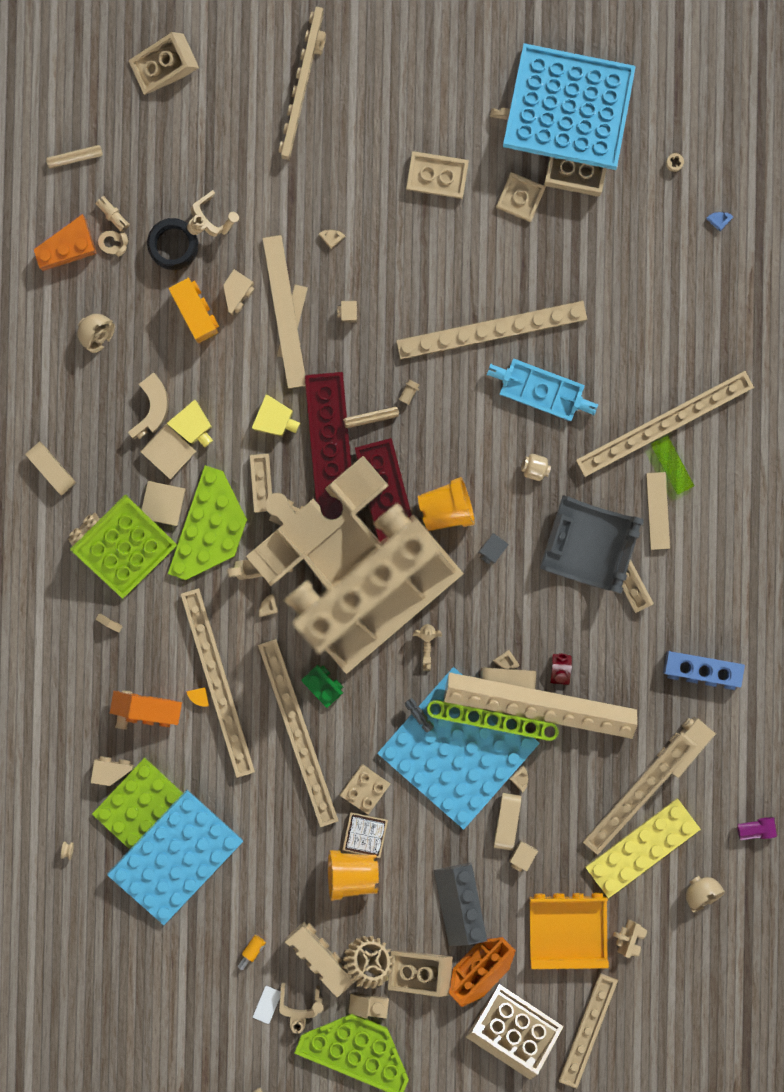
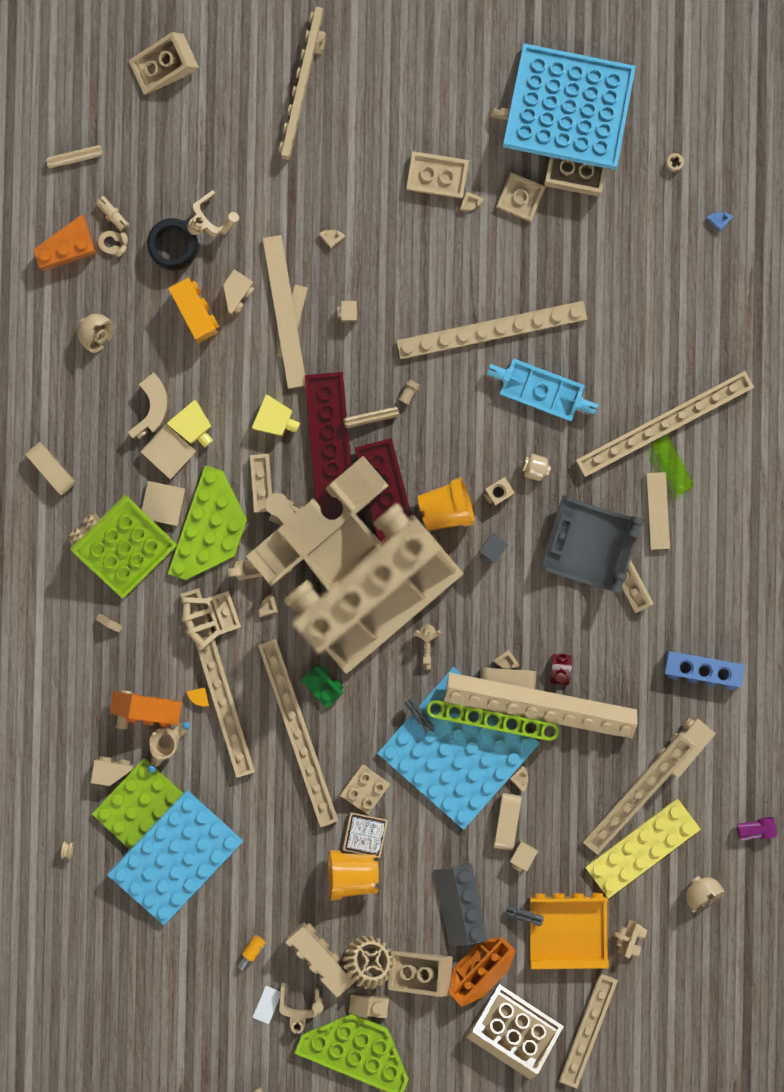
(165, 743): none -> tan piece
(220, 611): none -> tan plate
(471, 202): none -> tan tile
(504, 485): none -> tan brick
(525, 916): none -> dark grey axle

